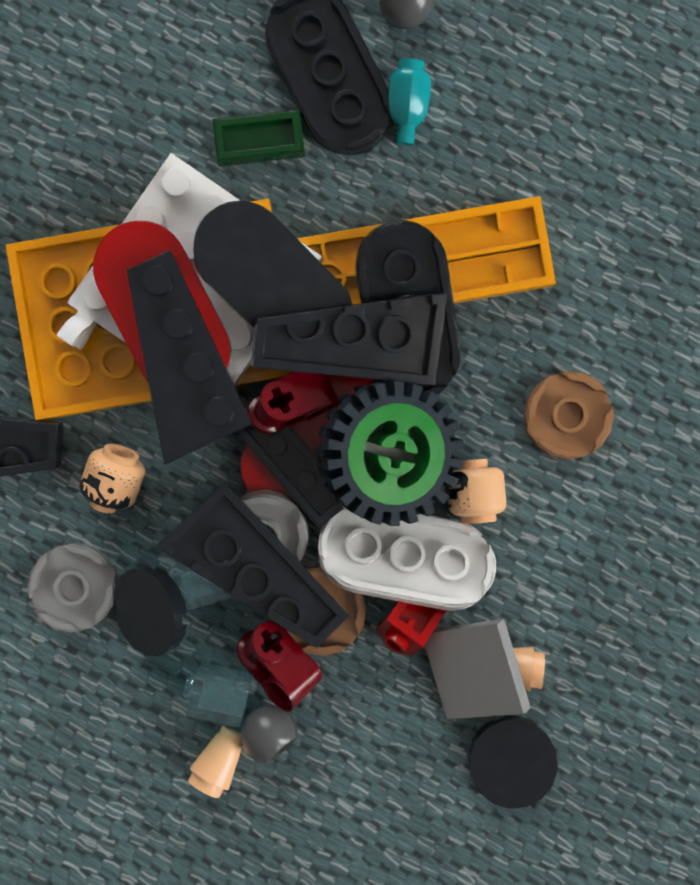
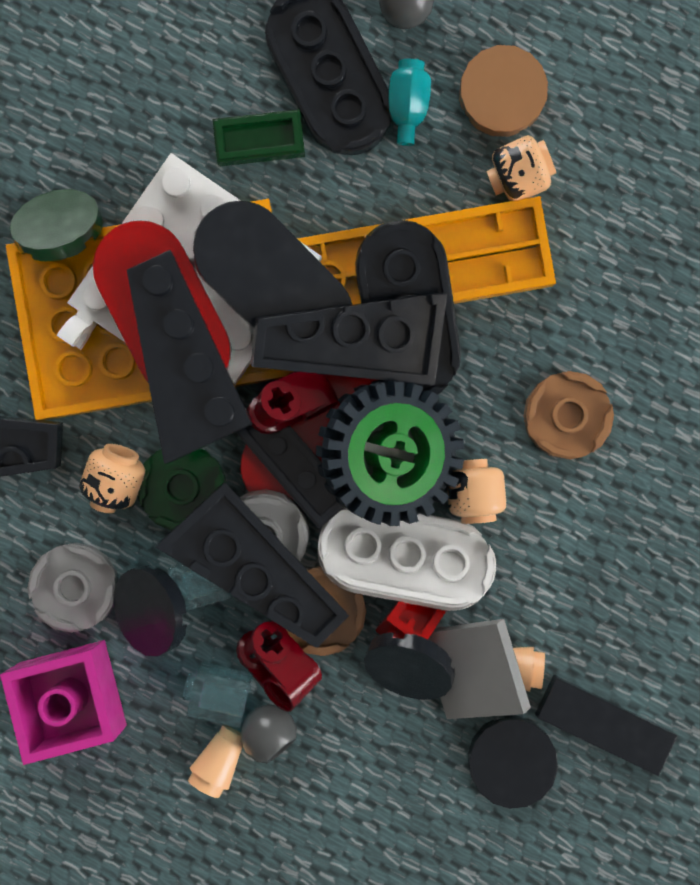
(56, 224): none -> dark green tile
(63, 702): none -> dark pink brick
(191, 482): none -> dark green tile
(410, 666): none -> black tile
(503, 90): none -> medium nougat tile
(521, 169): none -> light nougat head
(606, 725): none -> black tile

